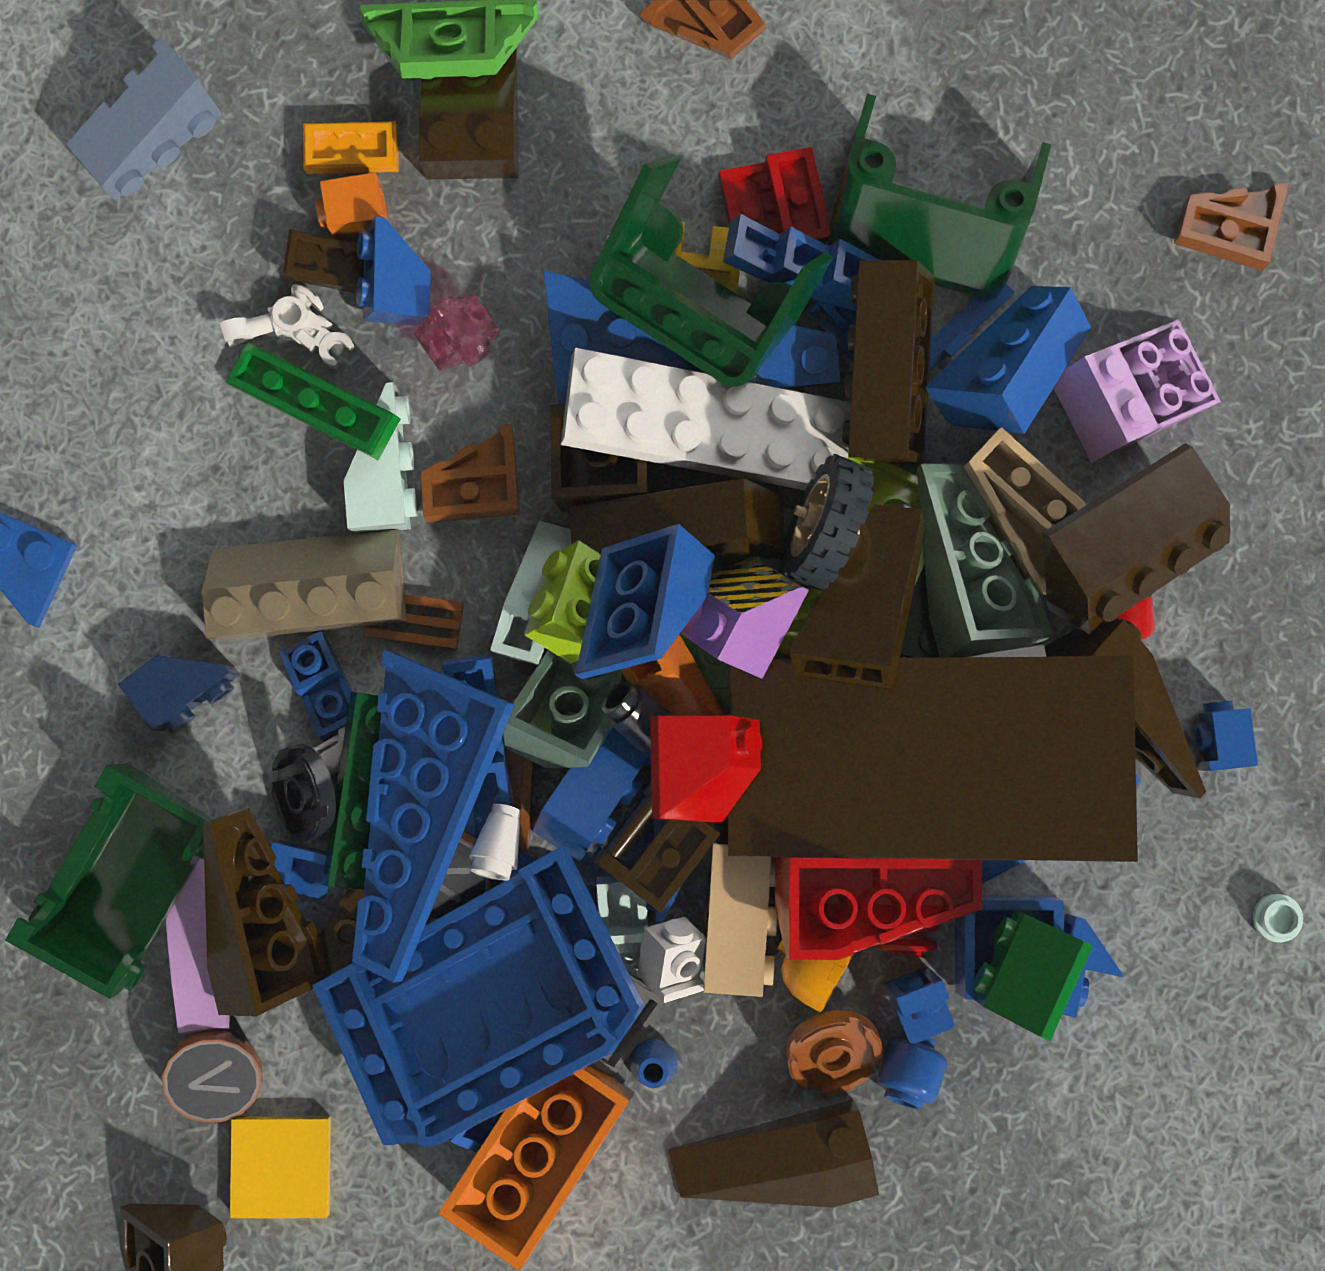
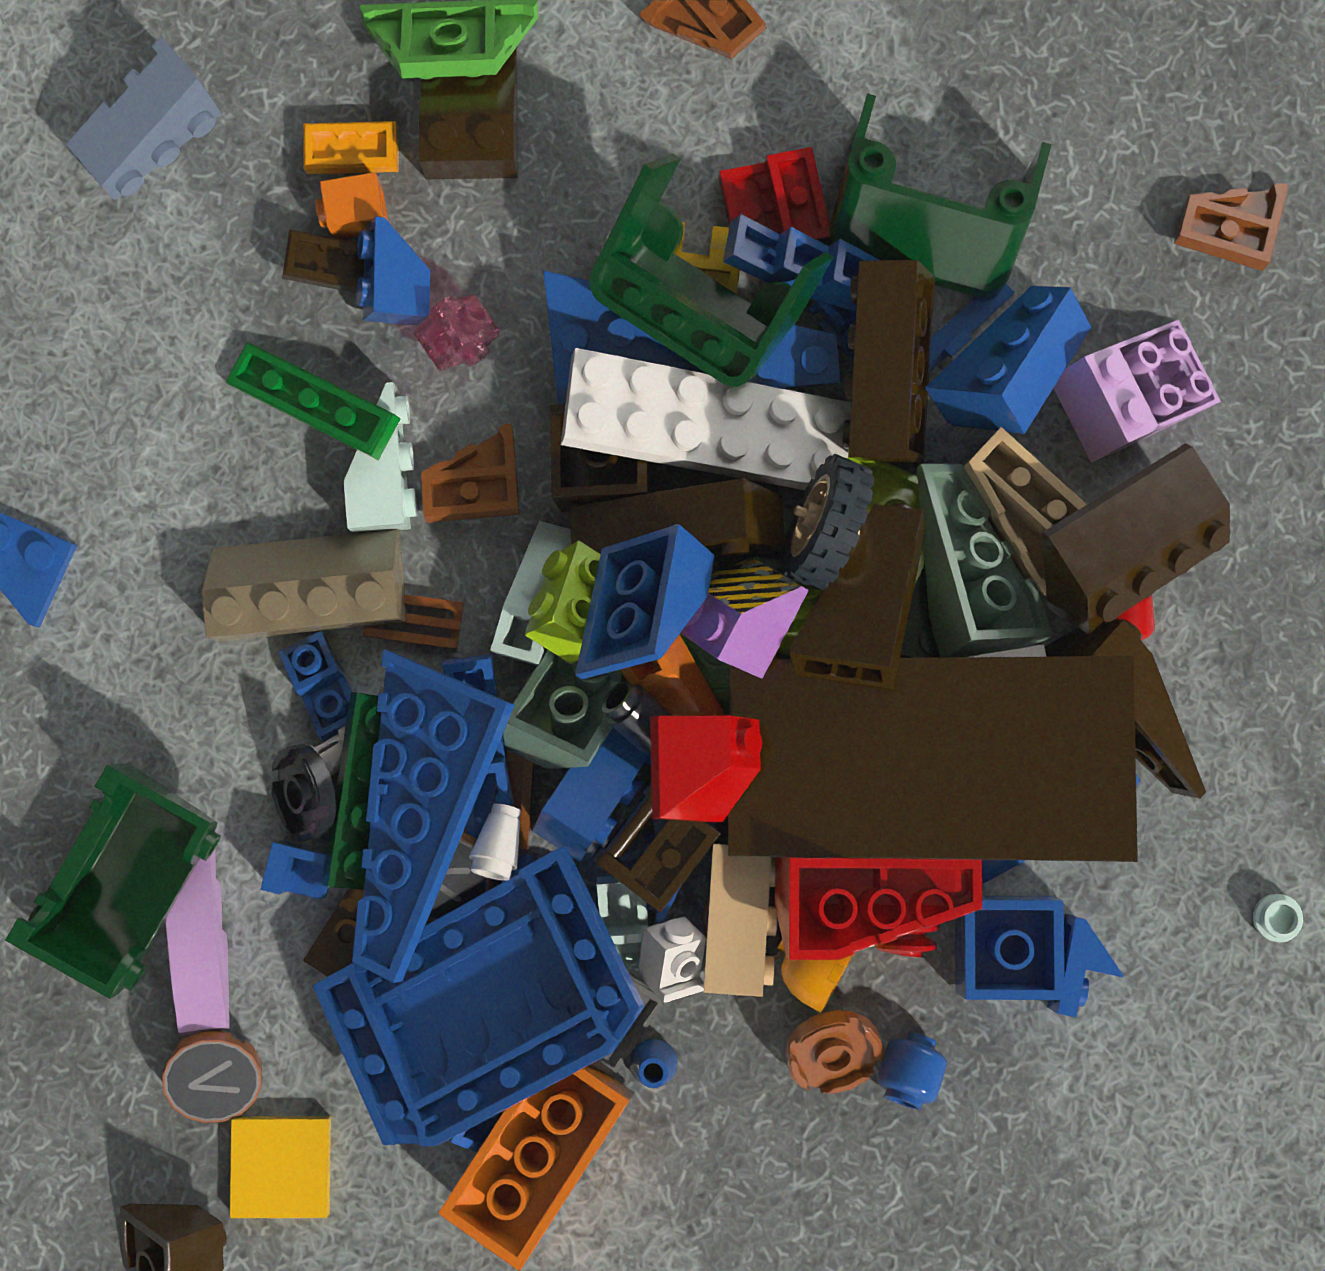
(171, 687): dark blue slope -> none
(255, 933): dark brown wedge -> none
(293, 319): white piece -> none
(794, 1160): dark brown wedge -> none
(920, 1004): blue slope -> none
(1031, 973): green slope -> none
(1225, 737): blue brick -> none

